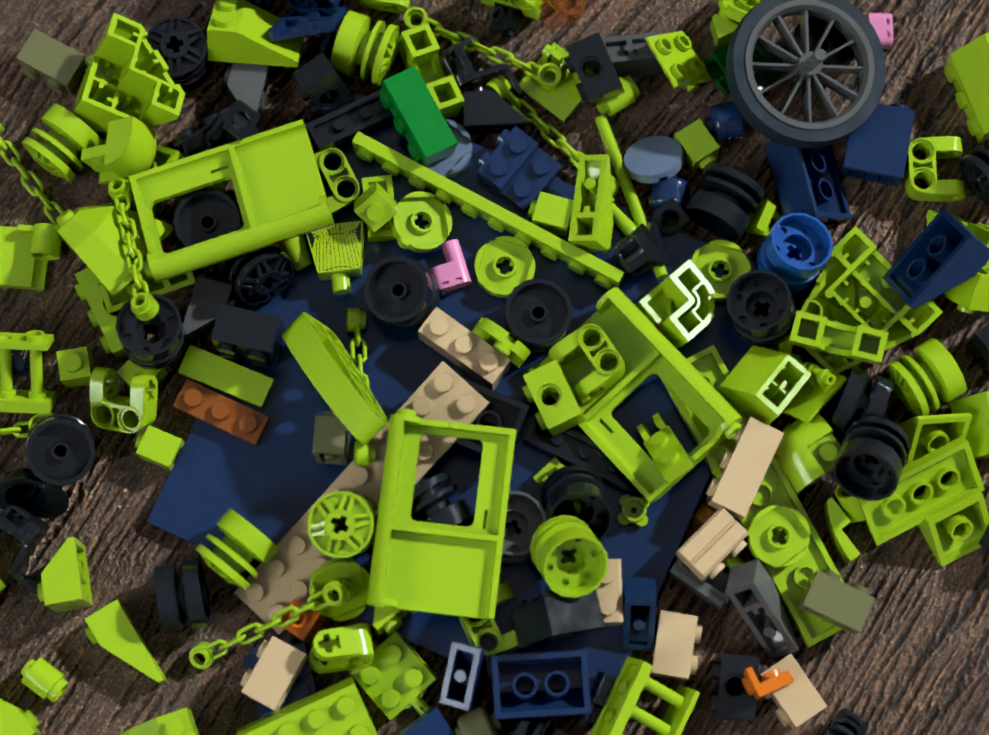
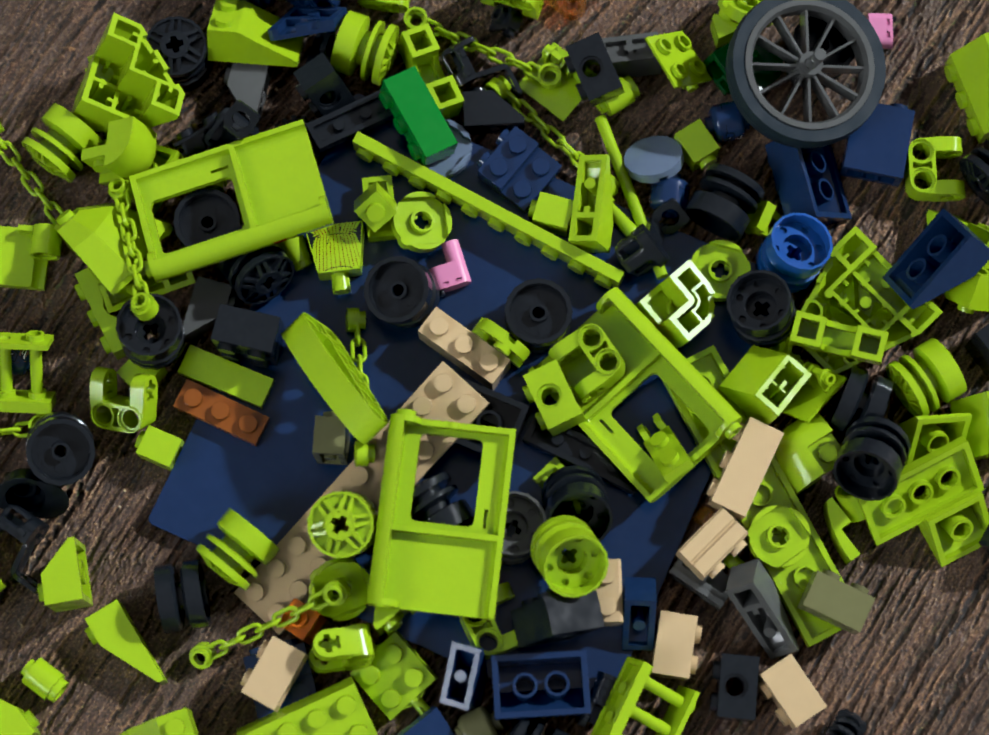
(52, 62): olive brick -> none
(75, 366): lime brick -> none
(336, 177): lime piece -> none
(495, 253): lime plate -> none
(640, 504): lime plate -> none
(771, 682): orange bracket -> none

